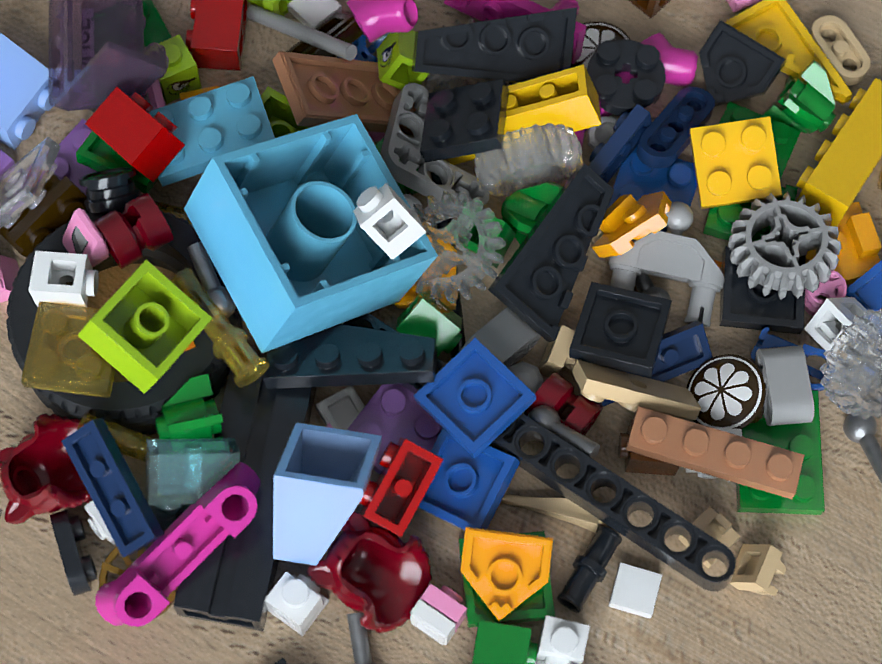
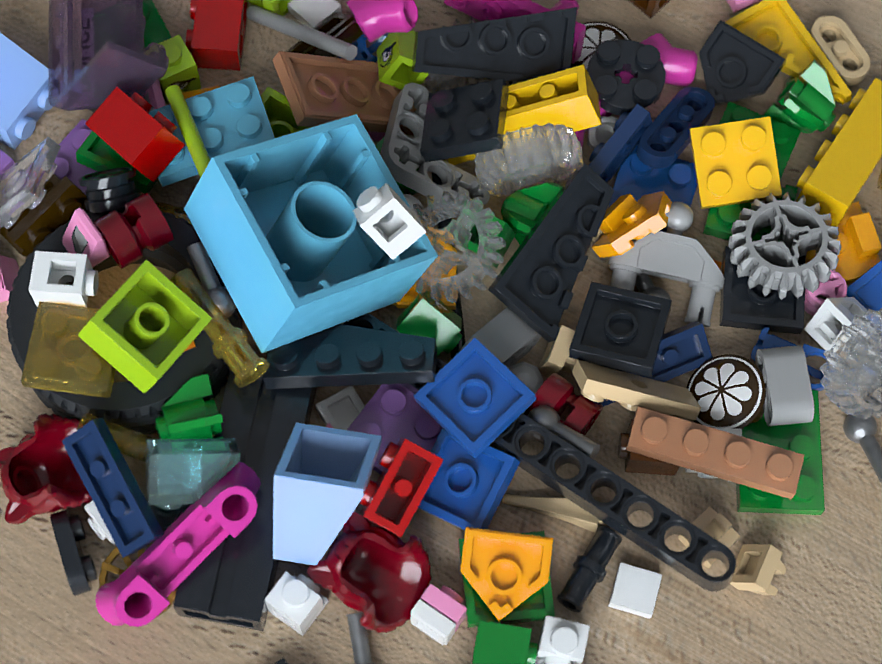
(188, 128): none -> lime bar

